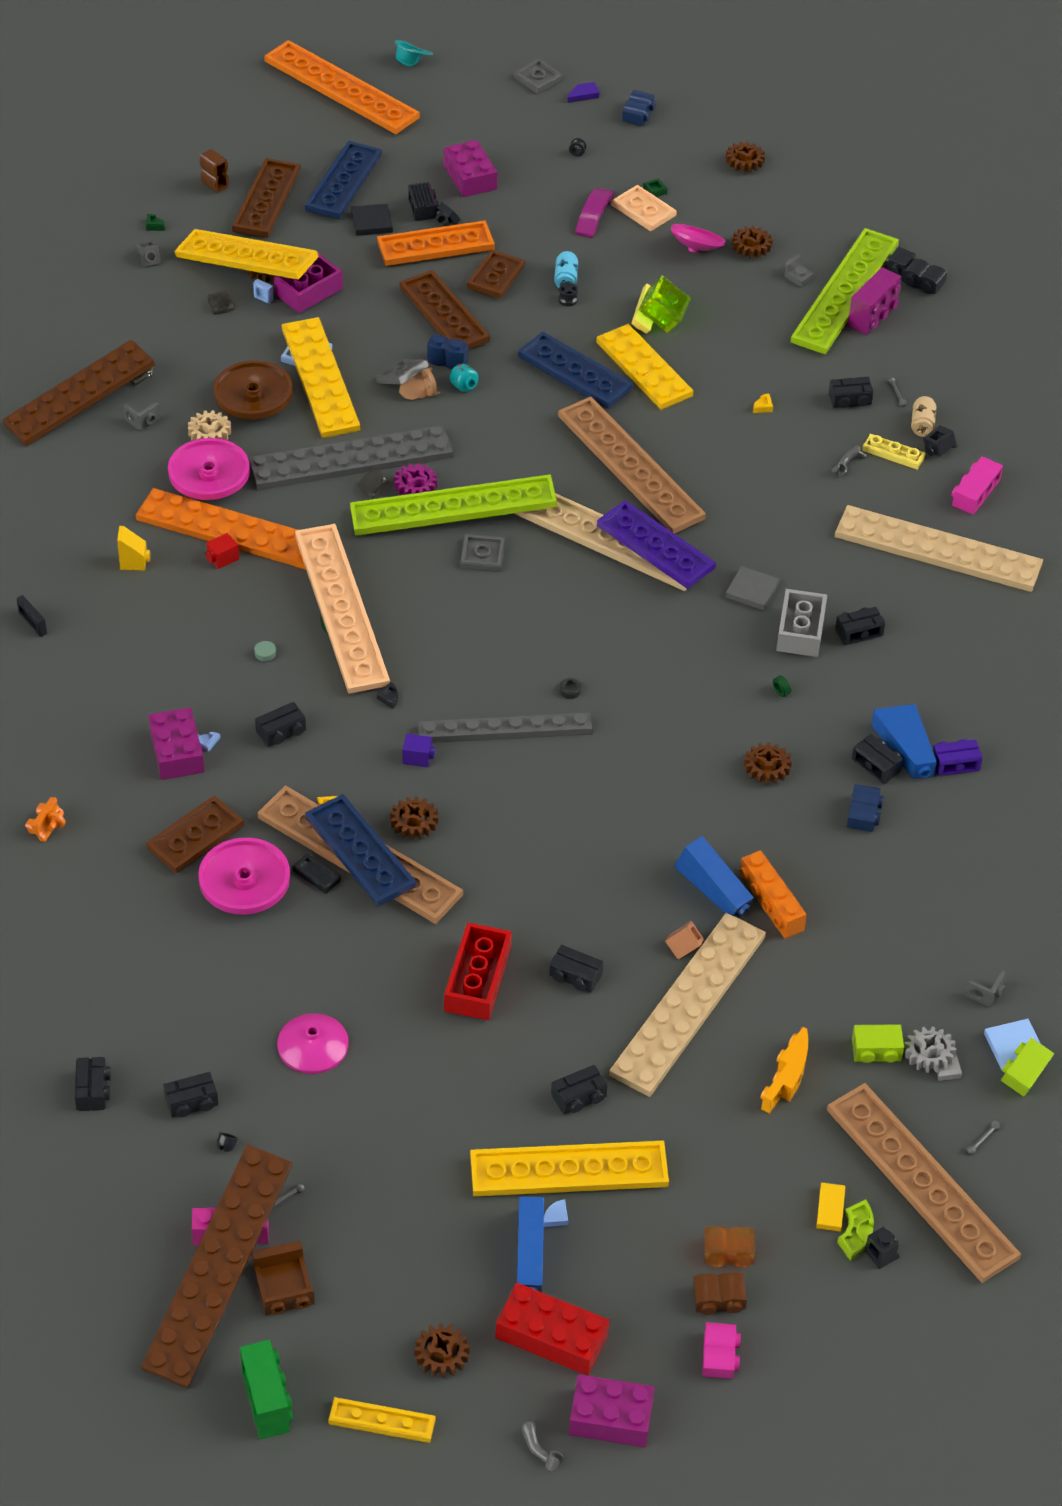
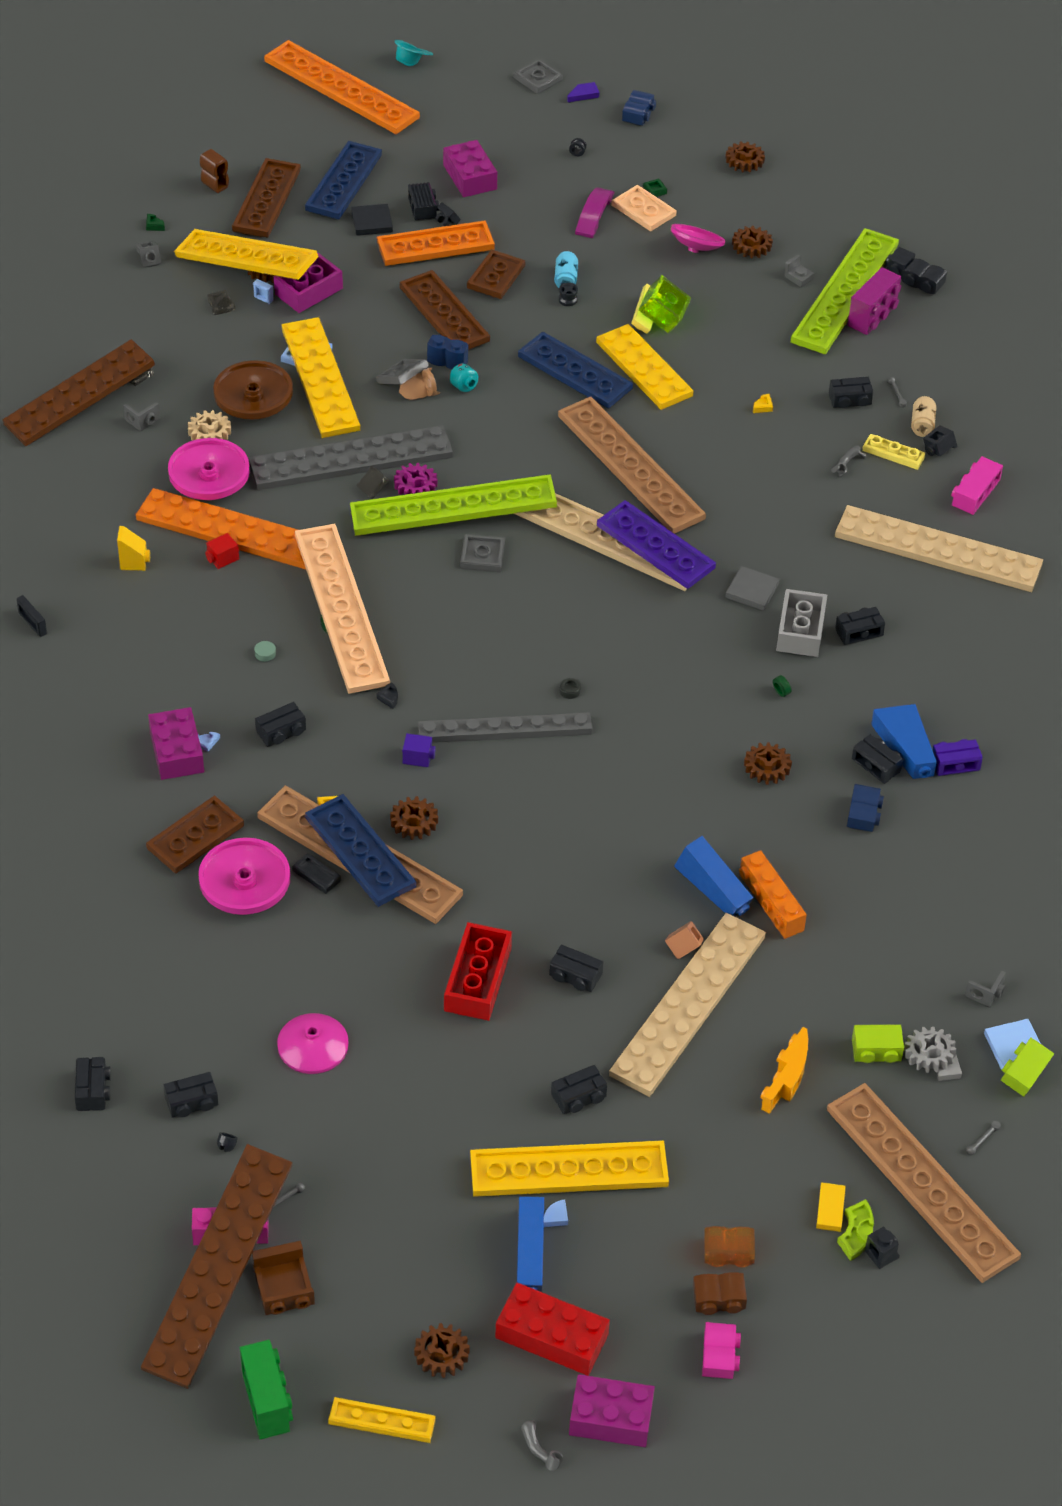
(48, 818): orange hips -> none

